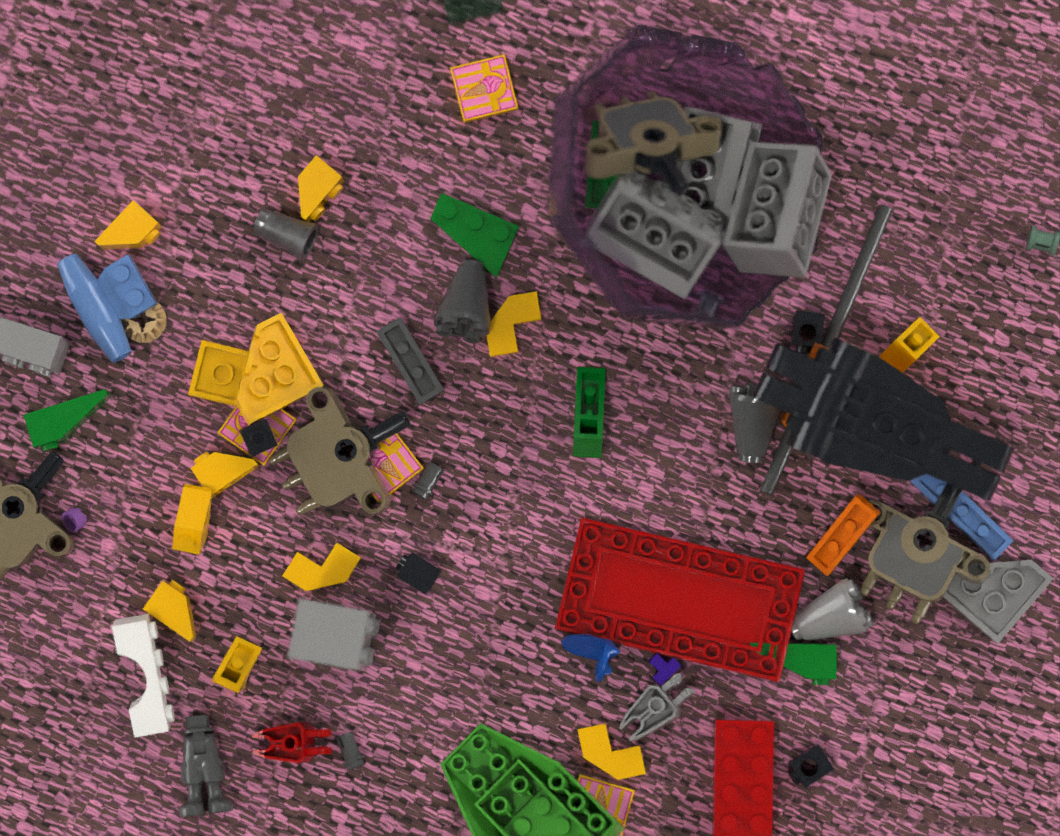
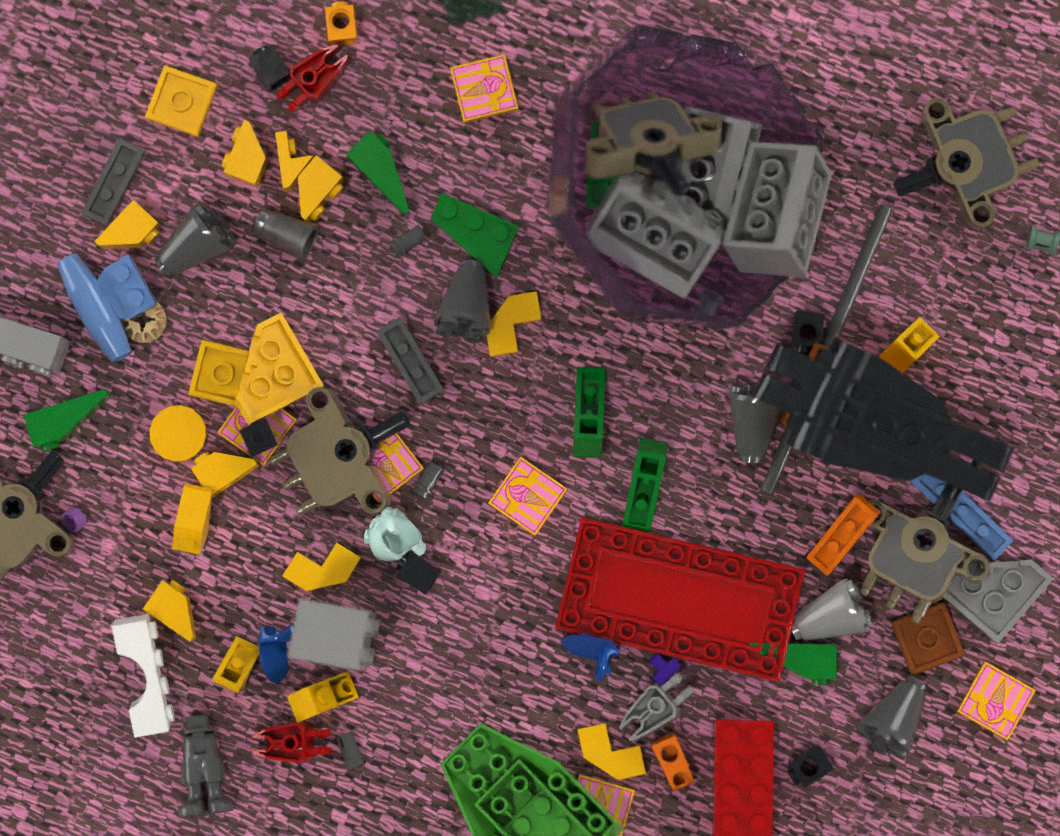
(113, 182): none -> dark grey plate
(178, 433): none -> yellow tile
(181, 101): none -> yellow tile
(194, 241): none -> dark grey cone
(247, 159): none -> yellow slope
(269, 68): none -> black brick
(274, 652): none -> blue piece
(289, 166): none -> yellow slope
(314, 77): none -> red hinge
(322, 696): none -> yellow slope
(343, 36): none -> light orange brick
(377, 165): none -> green slope
(393, 536): none -> light aqua helmet
(407, 241): none -> dark grey pin
(527, 496): none -> tile
(645, 484): none -> green slope
(672, 761): none -> orange leg
(895, 719): none -> dark grey cone
(930, 641): none -> dark orange tile
(982, 148): none -> piece
(995, 700): none -> tile

